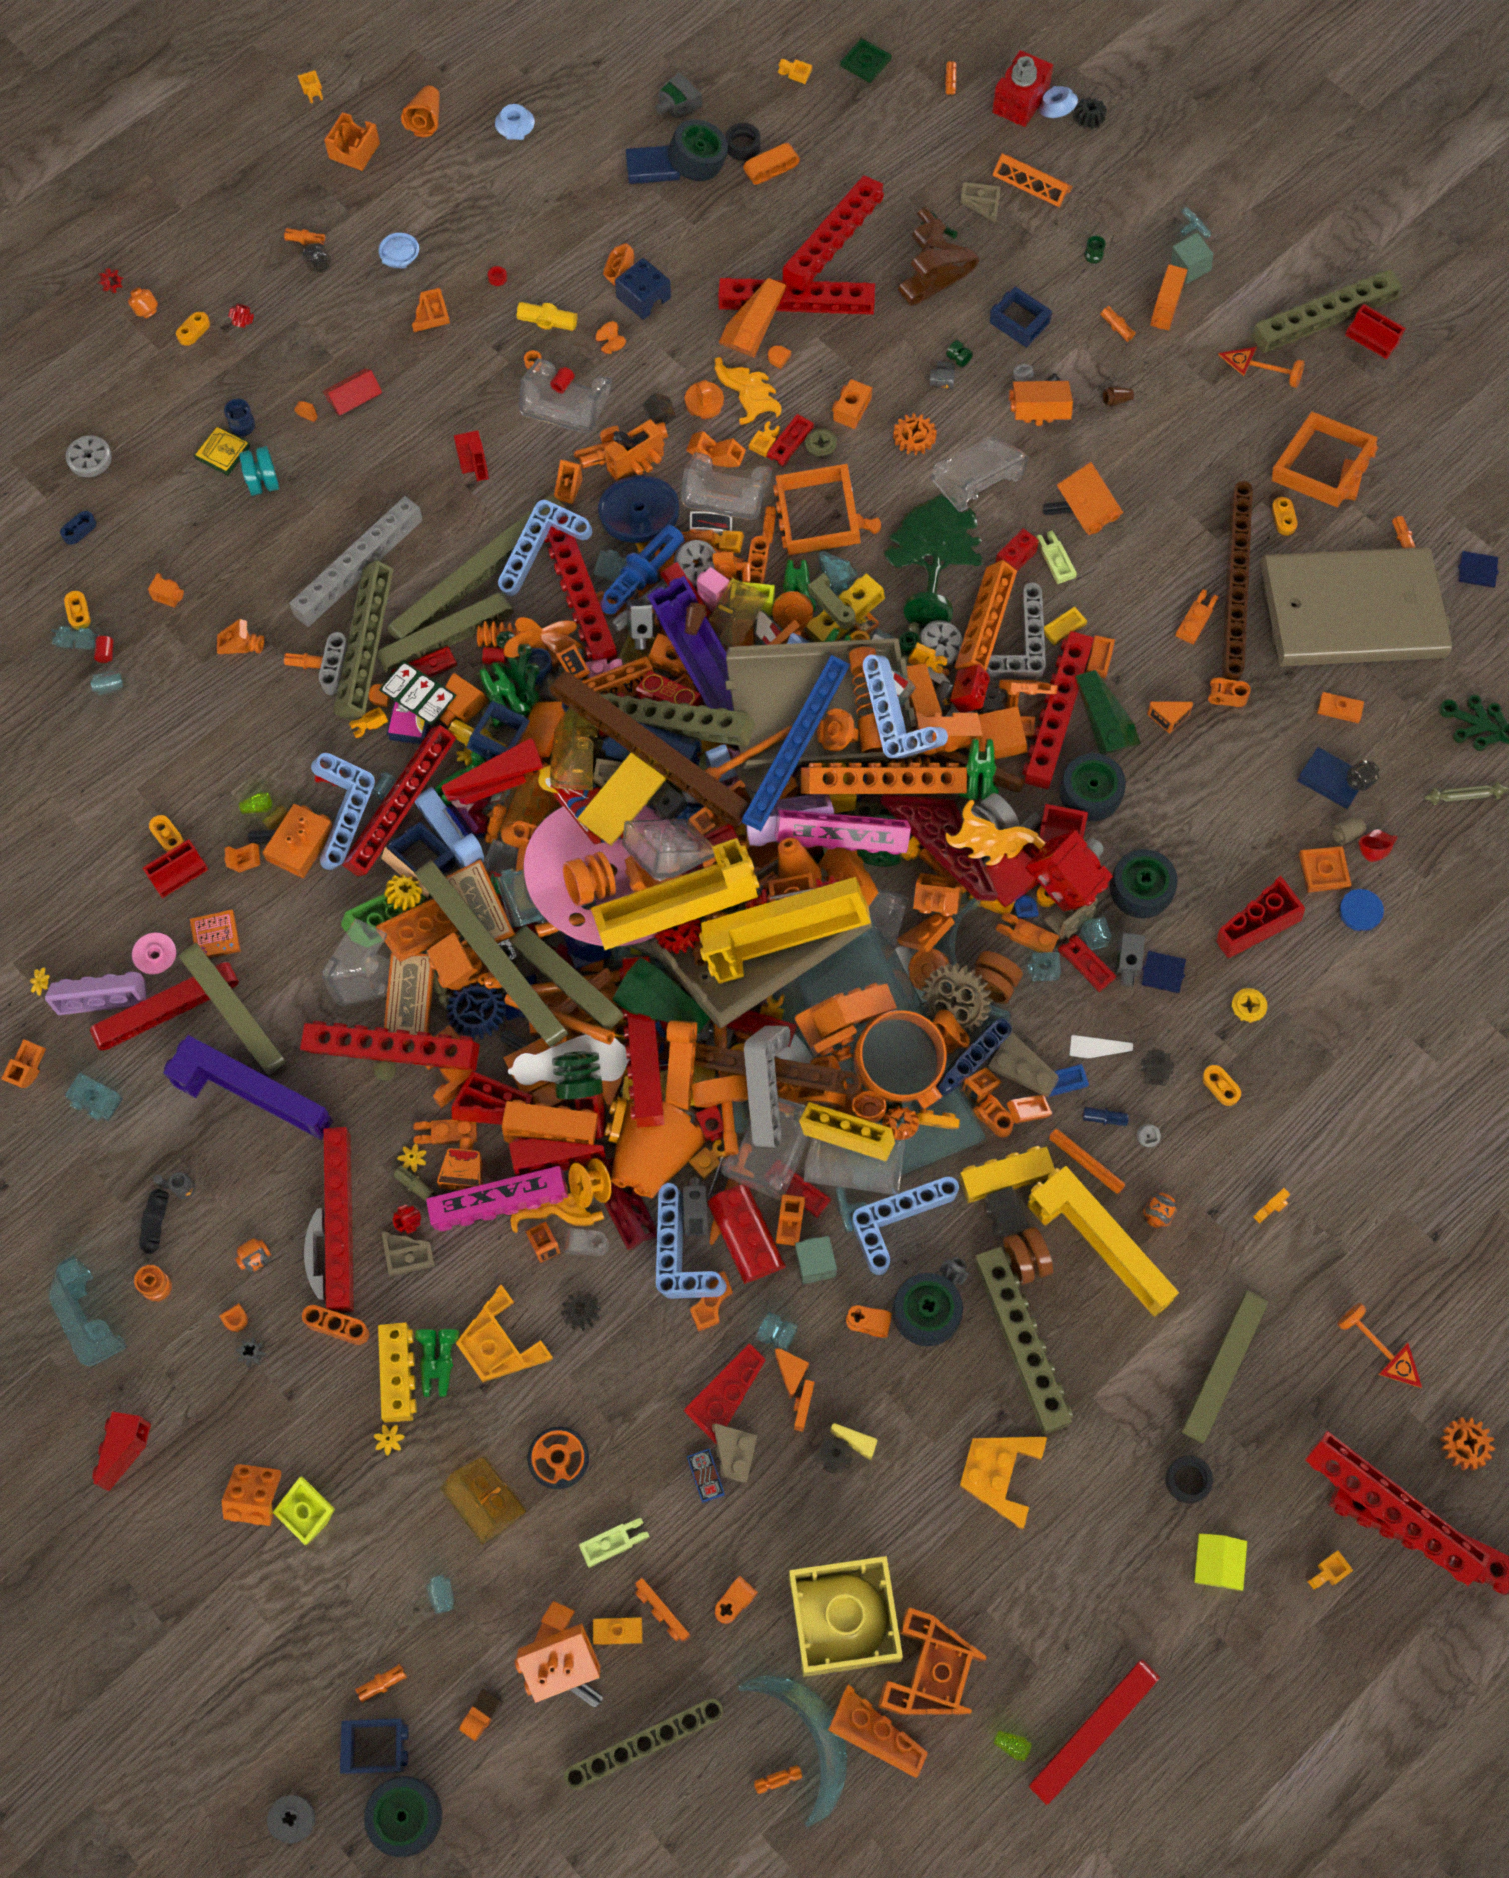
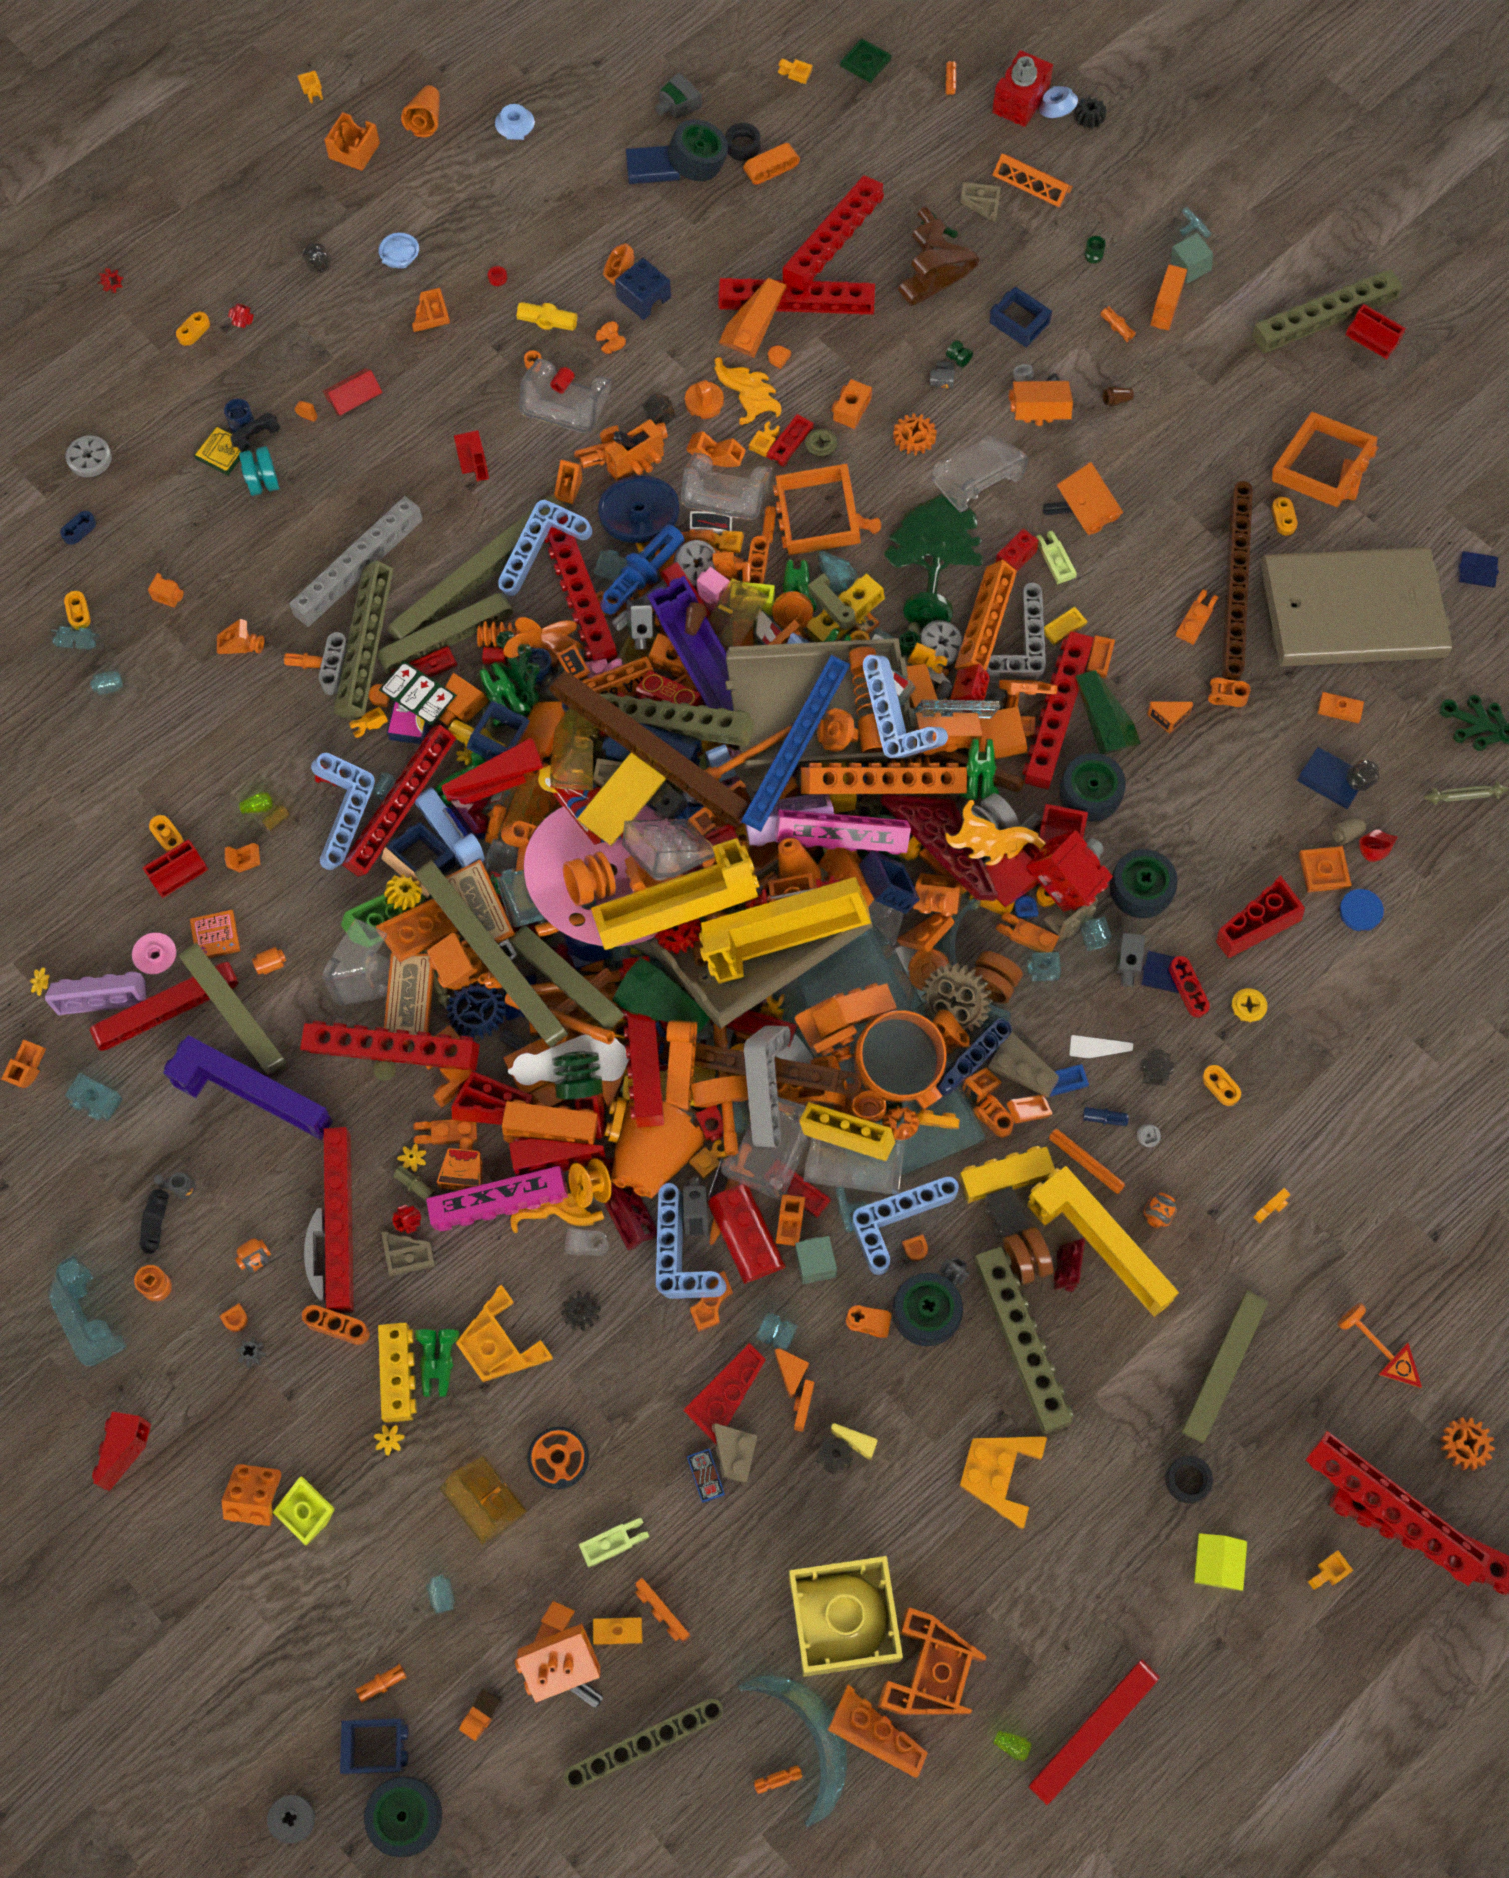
(103, 649): red piece -> none
(143, 302): orange head -> none
(240, 437): none -> black piece
(269, 961): none -> orange brick
(296, 840): orange piece -> none
(304, 236): orange pin -> none
(543, 1242): orange slope -> none
(737, 1597): orange piece -> none
(889, 882): none -> dark blue window
(915, 1248): none -> orange tile
(985, 709): none -> clear light blue tile
(1069, 1265): none -> dark red hinge
(1087, 963): red plate -> none
(1185, 995): none -> red beam
(1242, 359): orange piece -> none
(1403, 533): orange axle -> none

